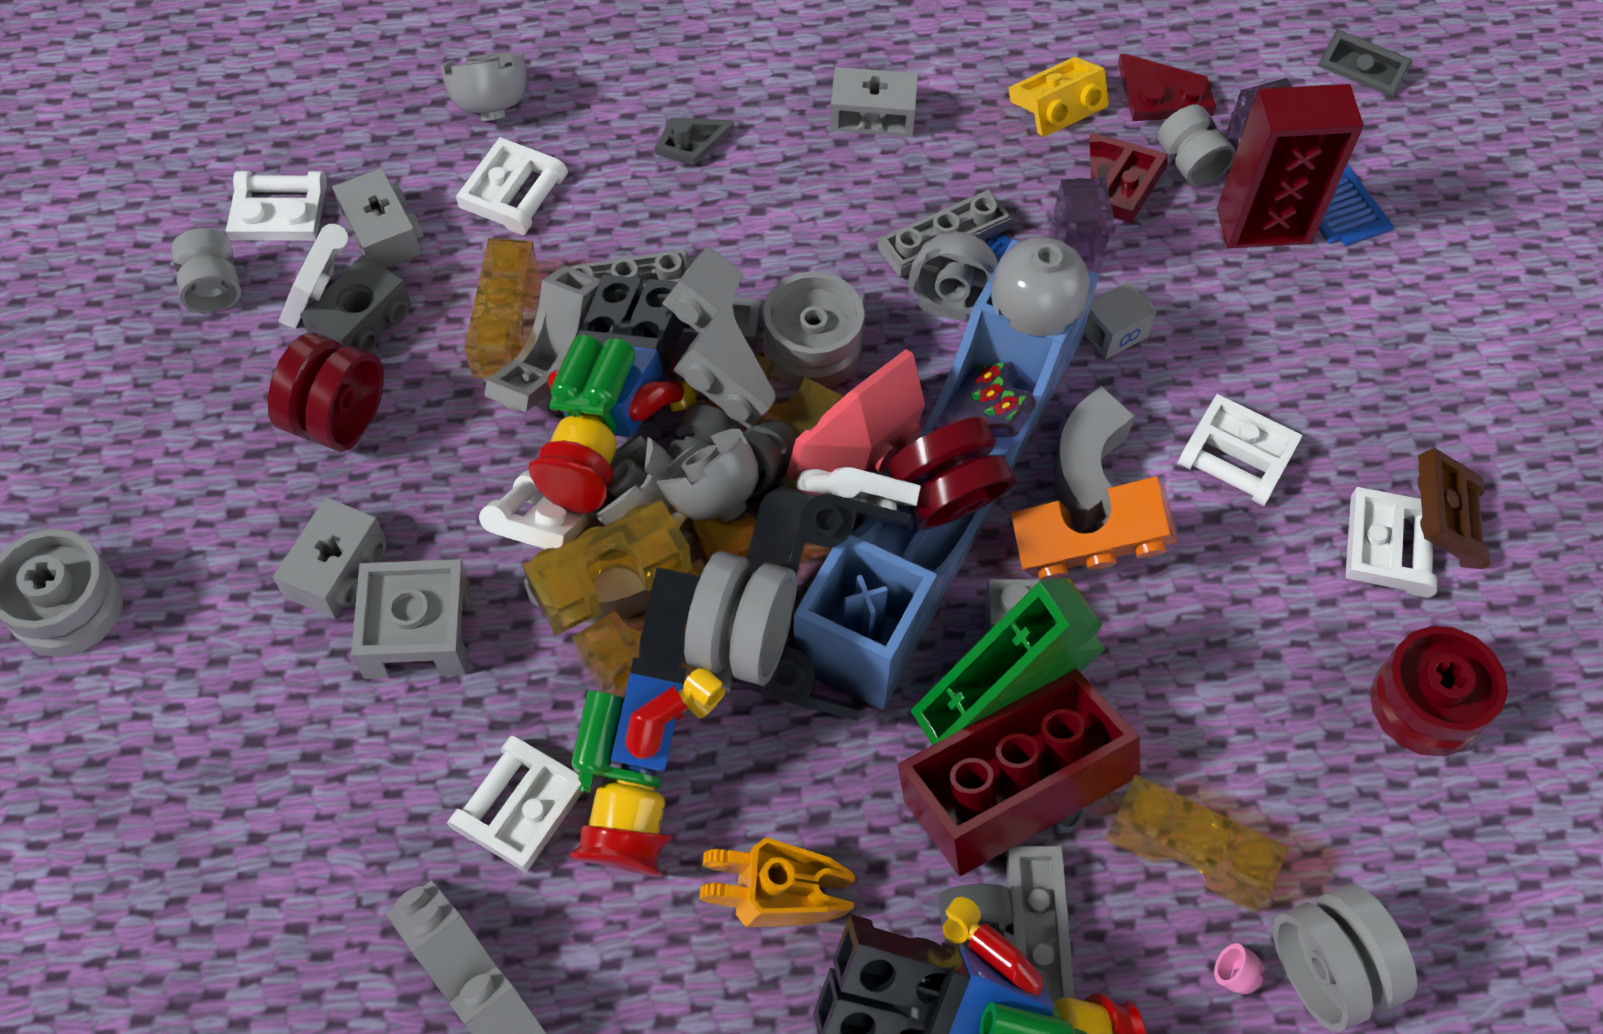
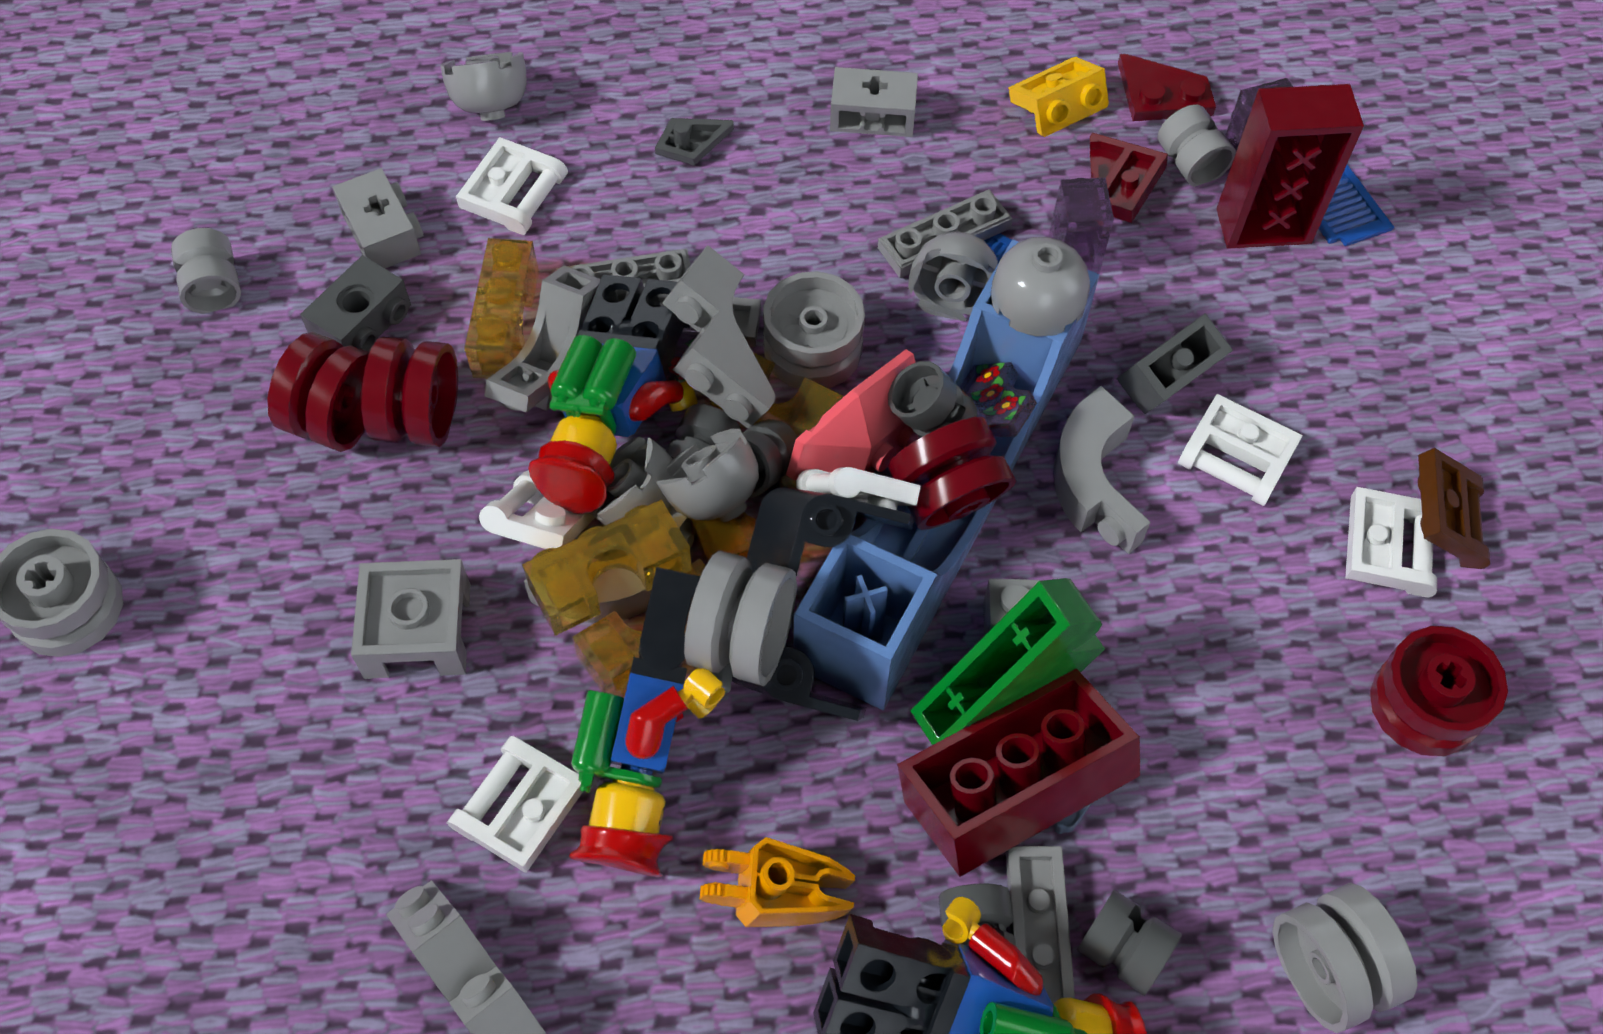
(276, 217): white plate -> none
(314, 273): white plate -> none
(326, 558): light grey brick -> none
(409, 391): none -> dark red wheel
(928, 398): none -> dark grey wheel
(1119, 320): light grey brick -> none
(1129, 942): none -> dark grey wheel
(1137, 524): orange arch -> none
(1174, 364): none -> dark grey brick
(1230, 856): clear yellow arch -> none
(1248, 967): bright pink hinge -> none
(1365, 63): dark grey slope -> none

